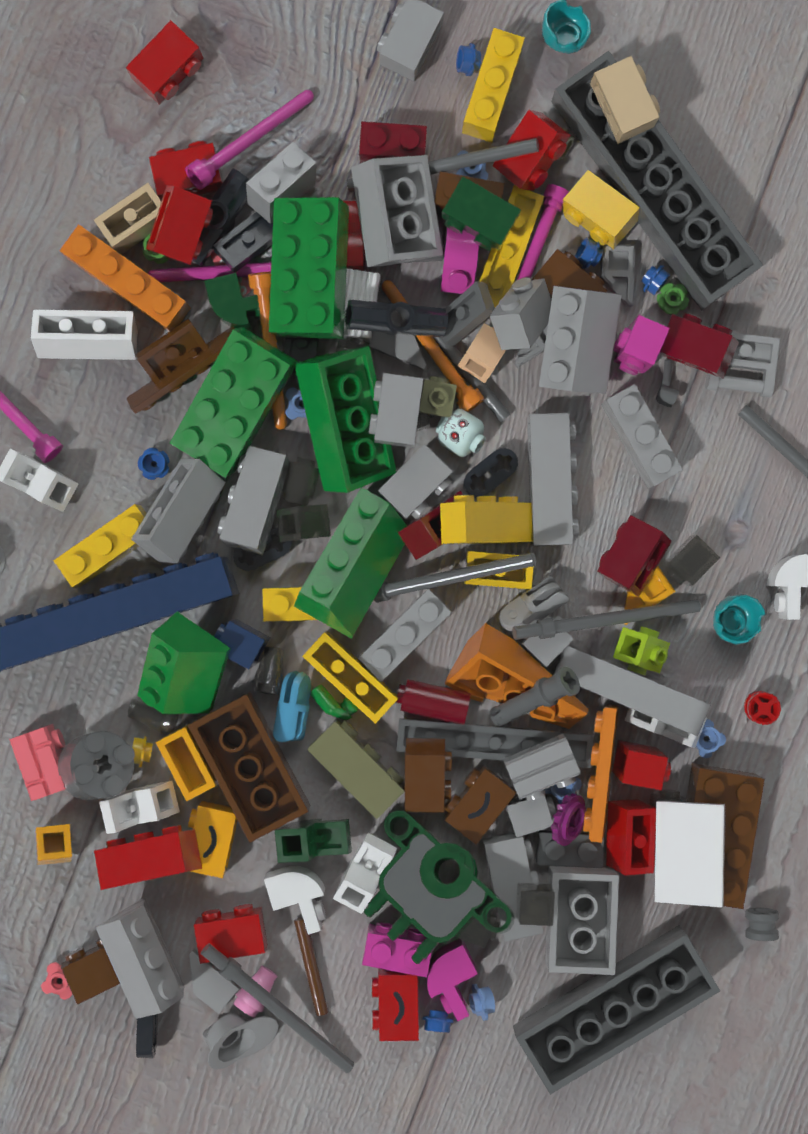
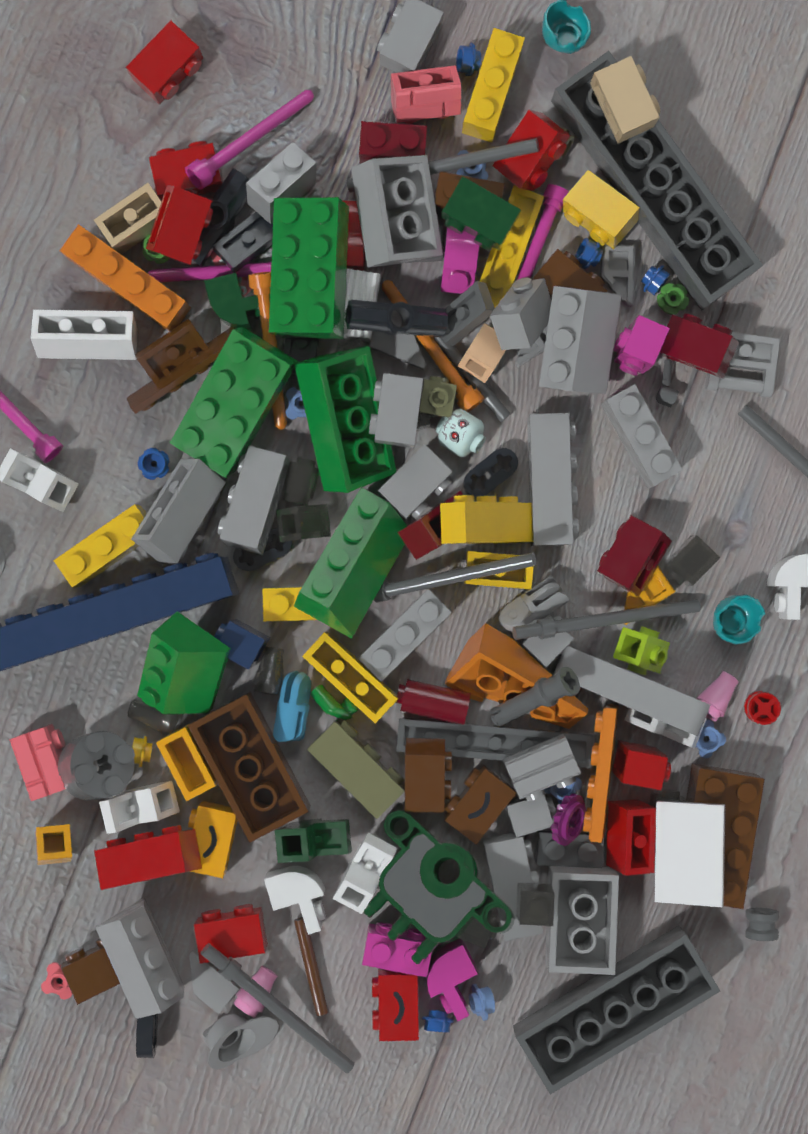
(426, 94): none -> coral brick
(719, 695): none -> bright pink cone

